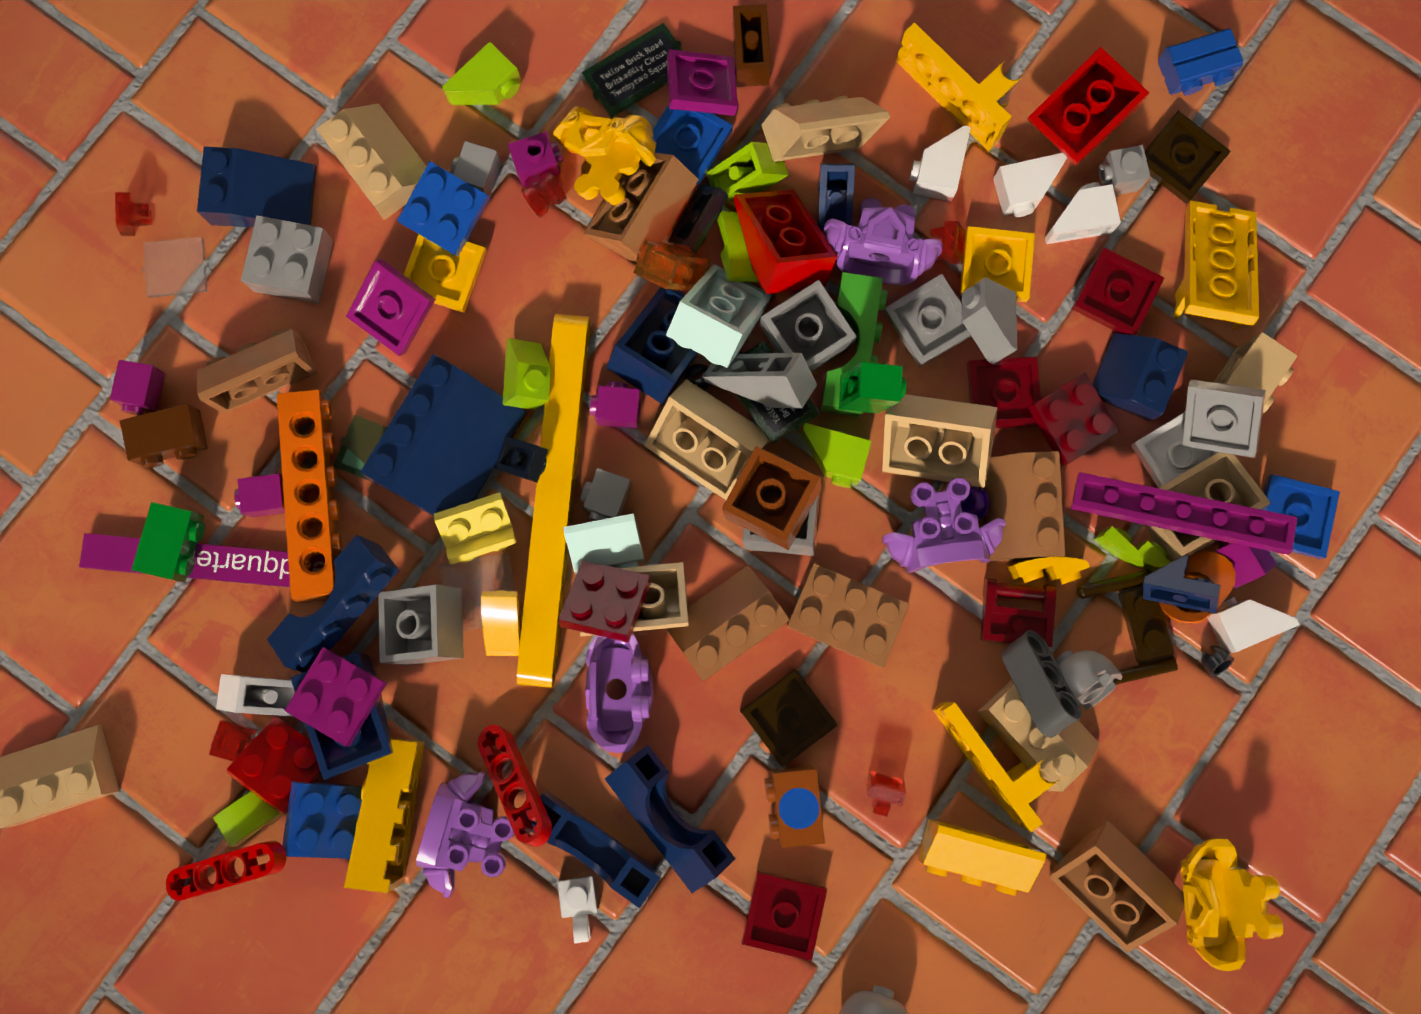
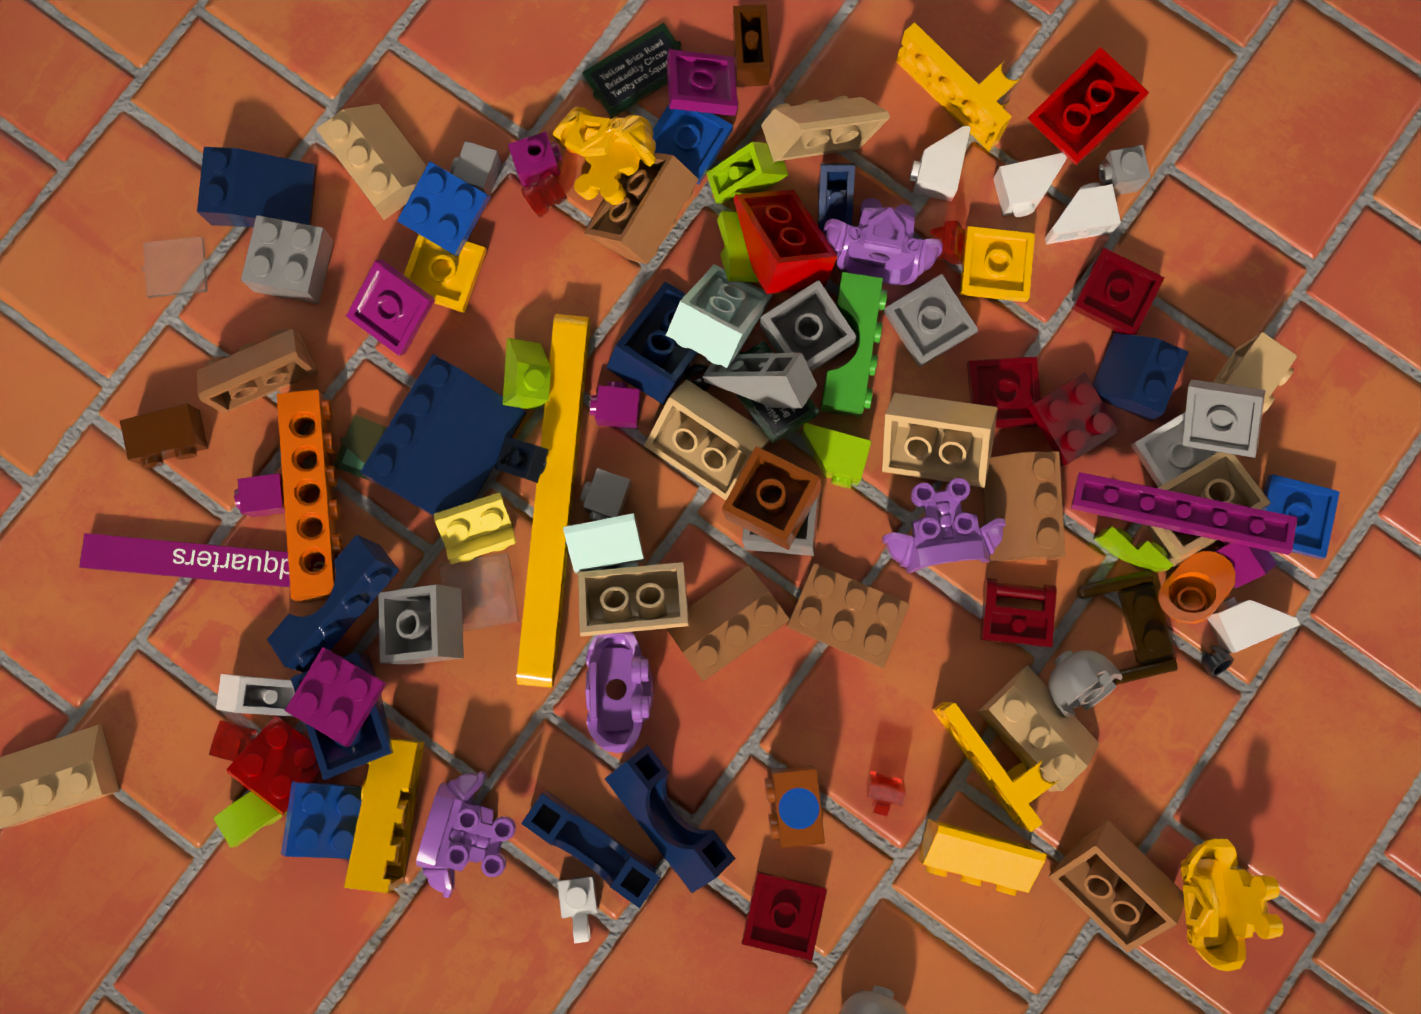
(130, 214): clear red tile -> none
(137, 387): magenta brick -> none
(168, 542): green brick -> none
(225, 870): red beam -> none
(483, 80): lime slope -> none
(501, 622): yellow slope -> none
(511, 786): red beam -> none
(605, 601): dark red plate -> none
(670, 265): clear orange slope -> none
(698, 218): black plate -> none
(788, 717): dark brown tile -> none
(871, 387): green brick -> none
(976, 502): dark purple plate -> none
(991, 318): light grey slope -> none
(1041, 684): dark grey beam -> none
(1061, 568): yellow slope -> none
(1171, 587): dark blue slope -> none
(1184, 157): dark brown tile -> none
(1200, 62): blue brick -> none
(1217, 263): yellow piece -> none

